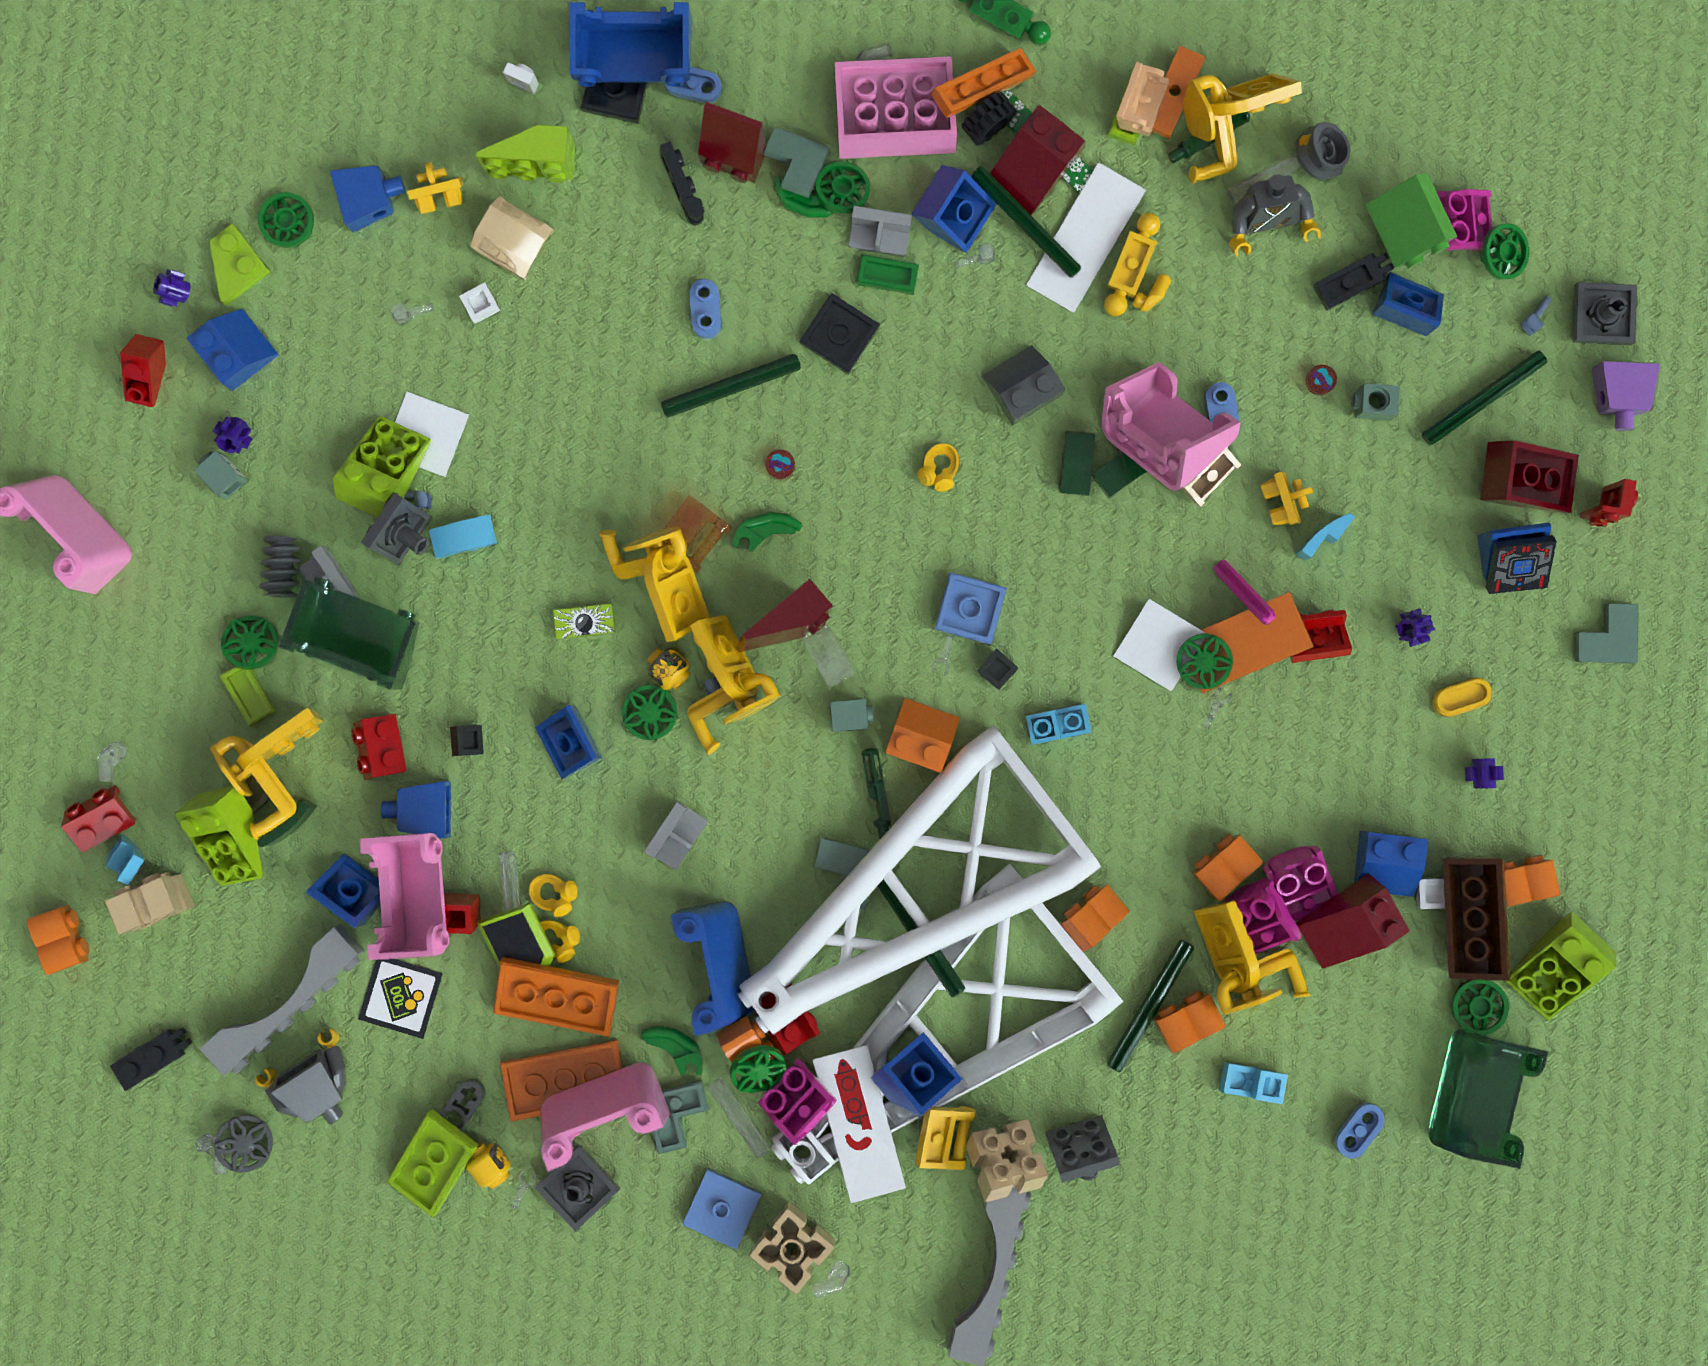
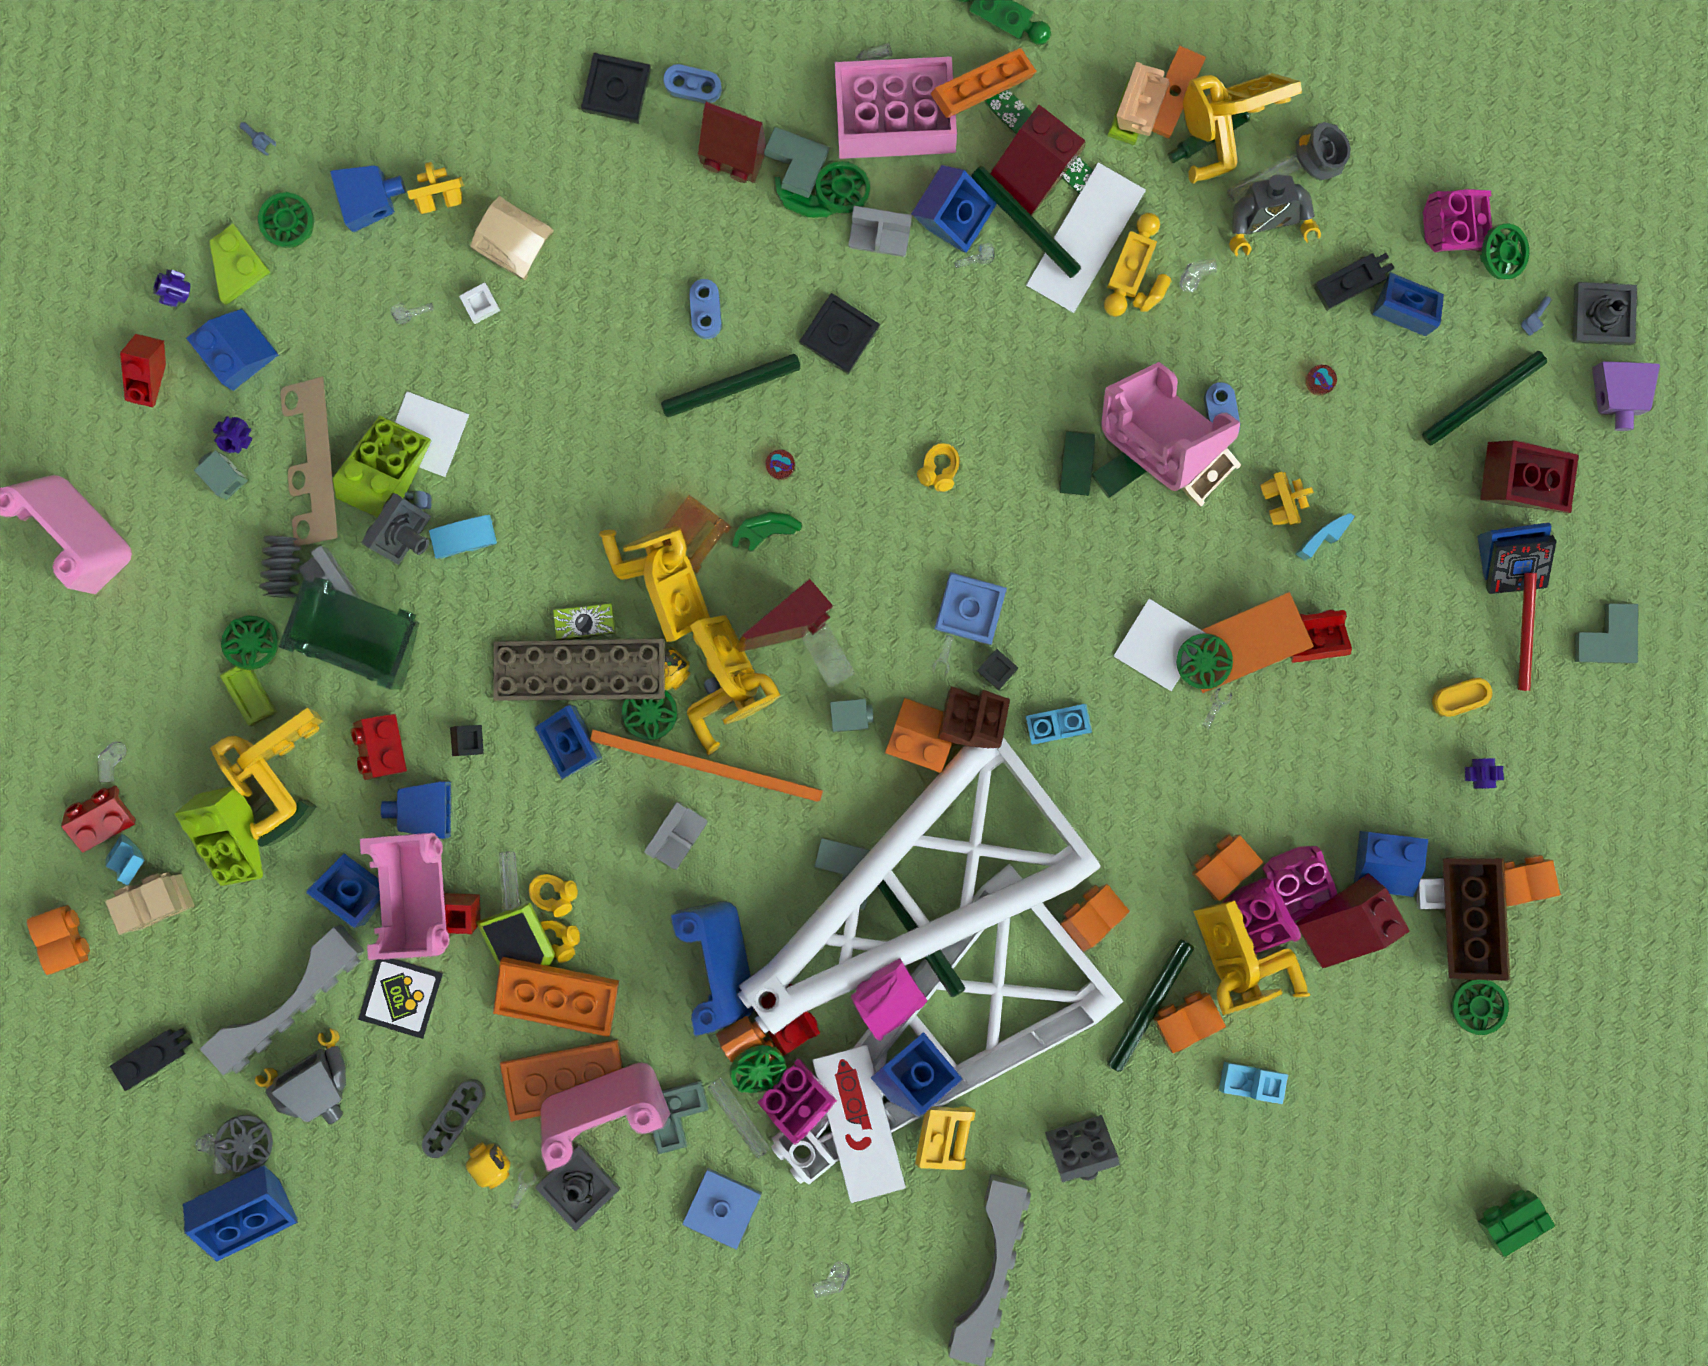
(238, 1213): none -> blue slope
(259, 140): none -> sand blue hand
(318, 466): none -> tan piece
(432, 1163): lime tile -> none
(521, 77): white plate -> none
(534, 153): lime slope -> none
(579, 670): none -> dark tan plate
(630, 45): blue windscreen -> none
(680, 1046): green piece -> none
(682, 185): black hinge -> none
(706, 765): none -> orange tile
(796, 1265): tan brick -> none
(877, 792): dark green piece -> none
(887, 274): green tile -> none
(888, 999): none -> dark pink slope
(974, 718): none -> copper slope
(989, 118): black tyre -> none
(1006, 1160): tan brick -> none
(1024, 384): dark grey slope -> none
(1193, 273): none -> clear arm
(1244, 592): dark pink axle -> none
(1362, 1132): medium blue plate -> none
(1387, 395): sand green brick -> none
(1411, 221): bright green brick -> none
(1415, 627): dark purple gear -> none
(1481, 1096): clear green windscreen -> none
(1515, 1222): none -> green brick
(1527, 631): none -> red bar
(1562, 966): lime slope -> none
(1614, 504): red bracket -> none

